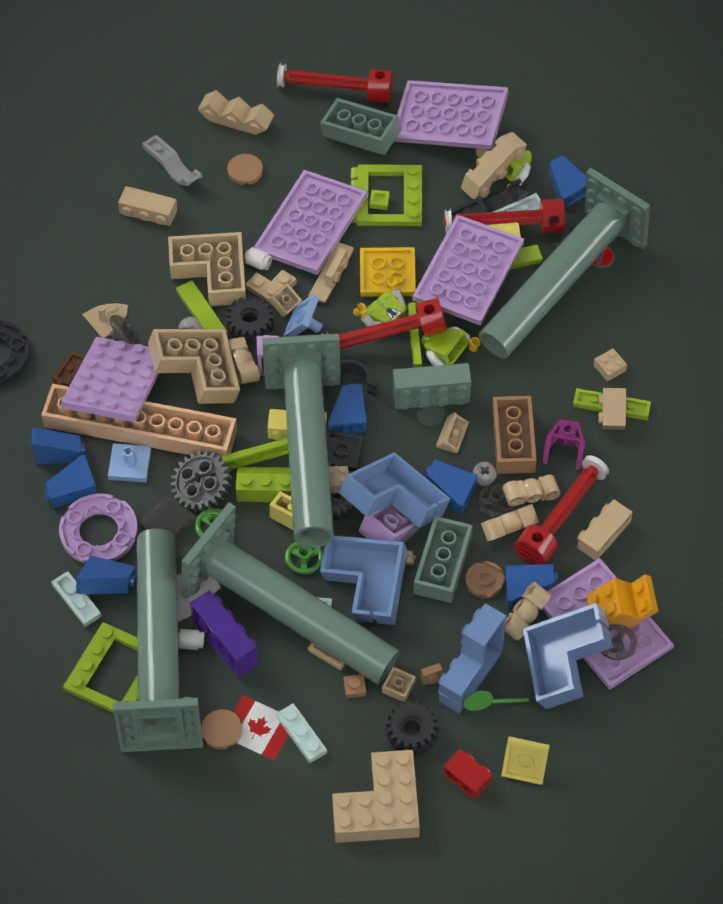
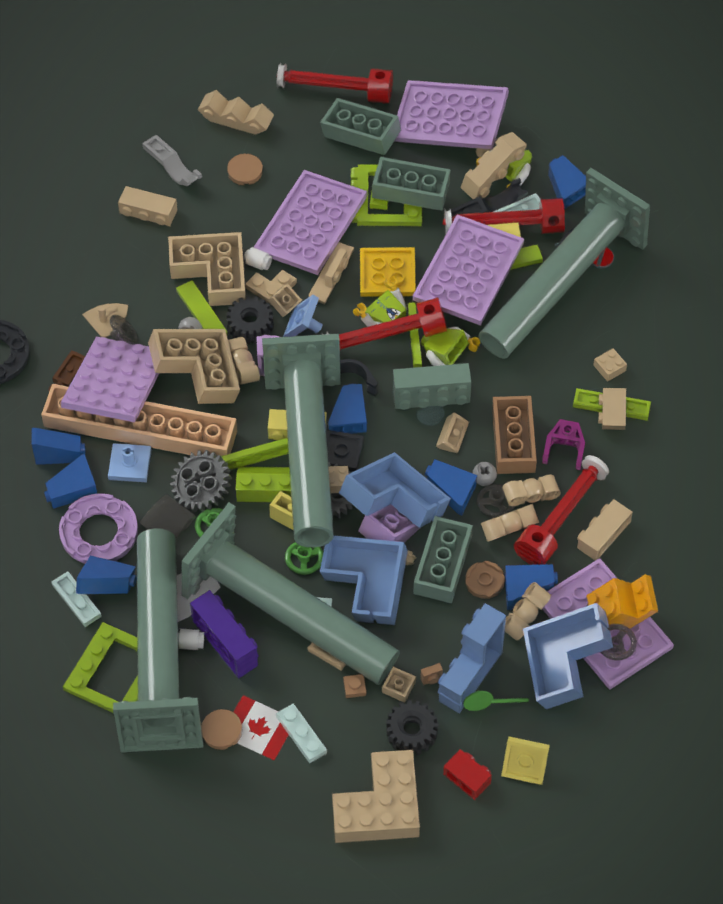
(411, 183): none -> sand green brick

